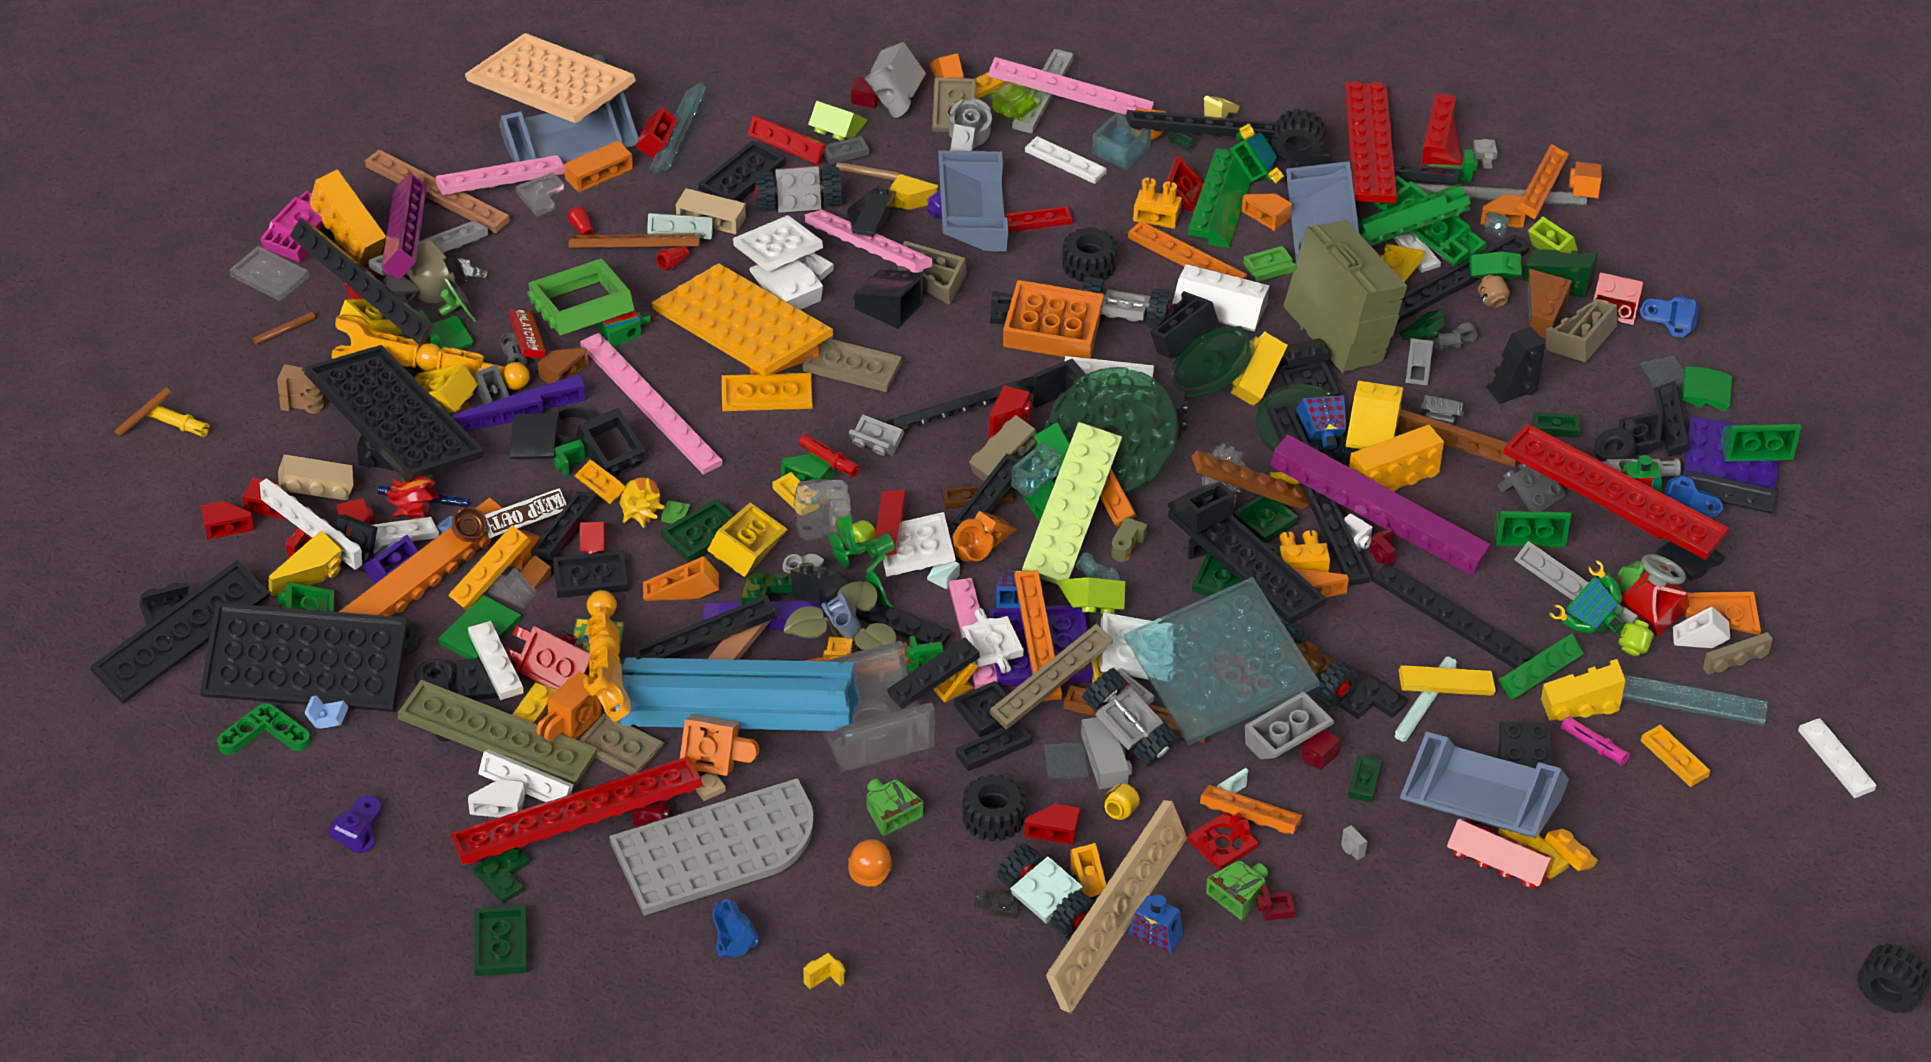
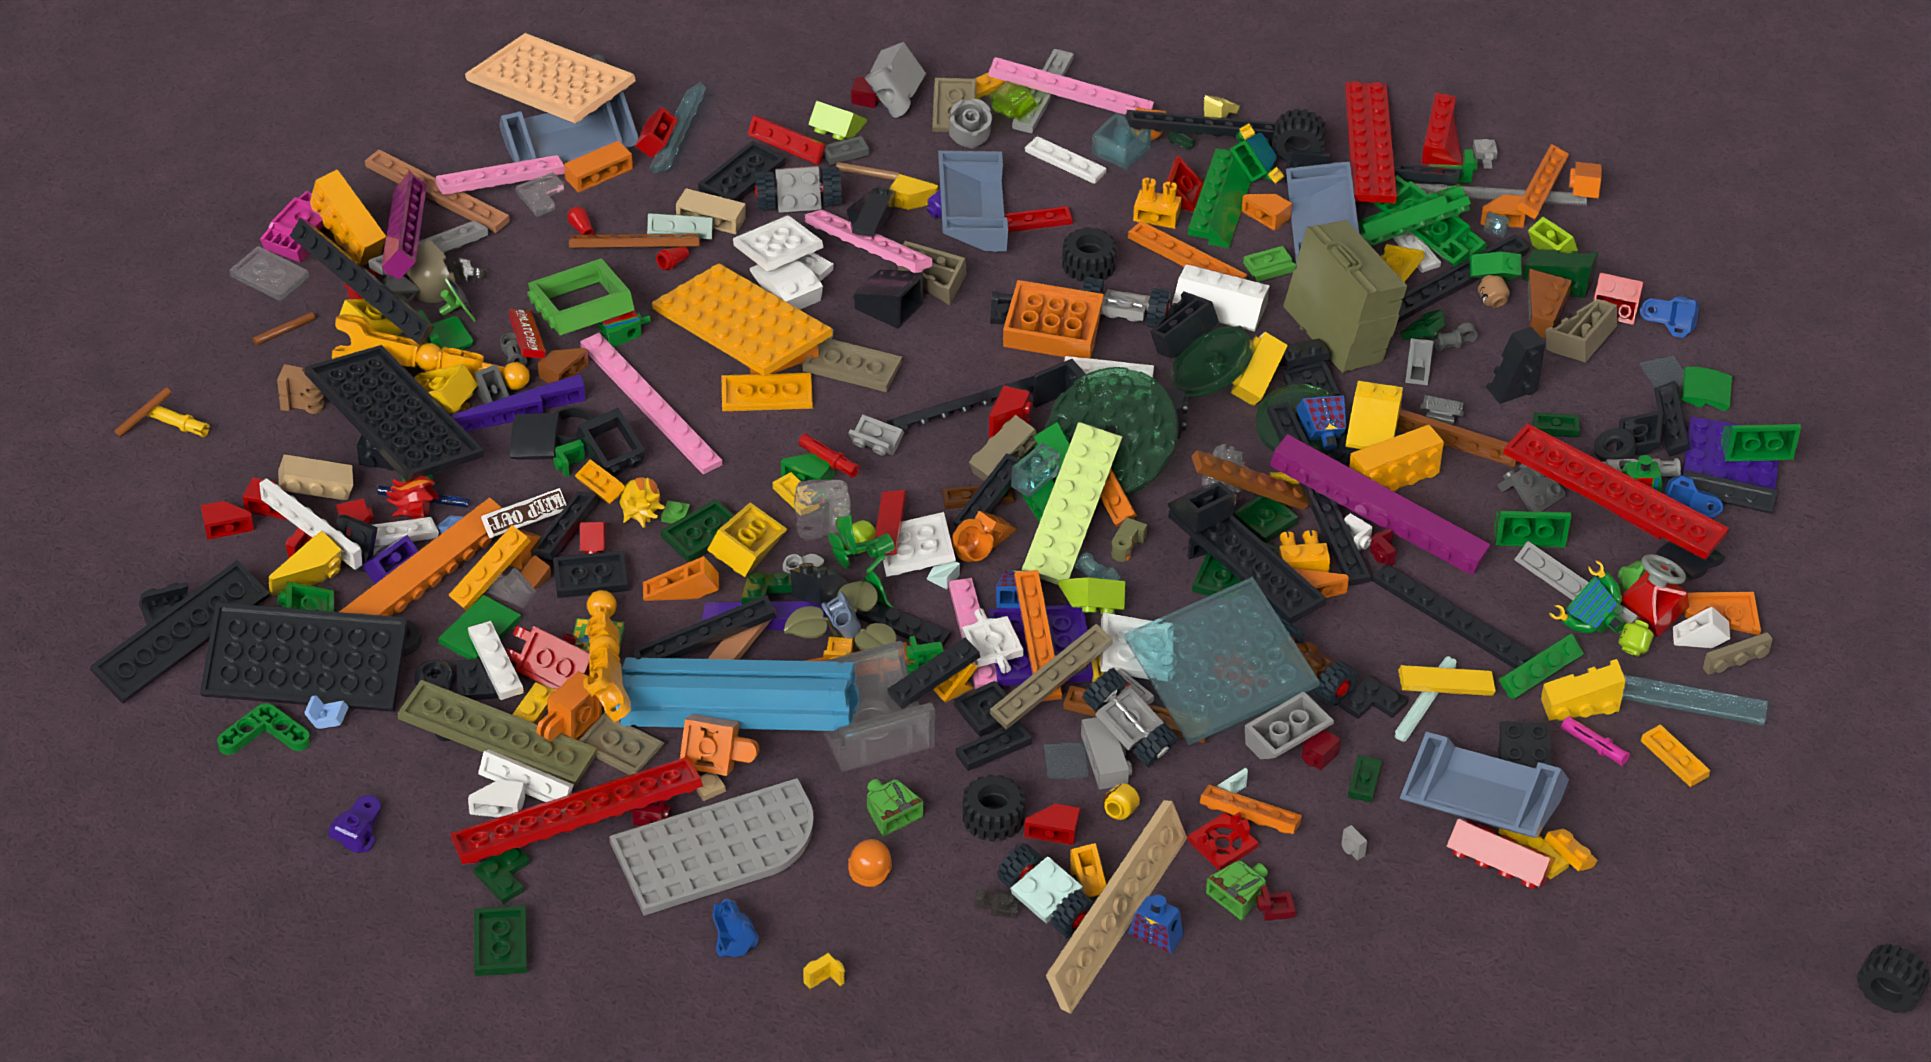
(468, 524): copper hair -> none
(947, 67): orange slope -> none
(963, 138): plate -> none
(1837, 758): white plate -> none

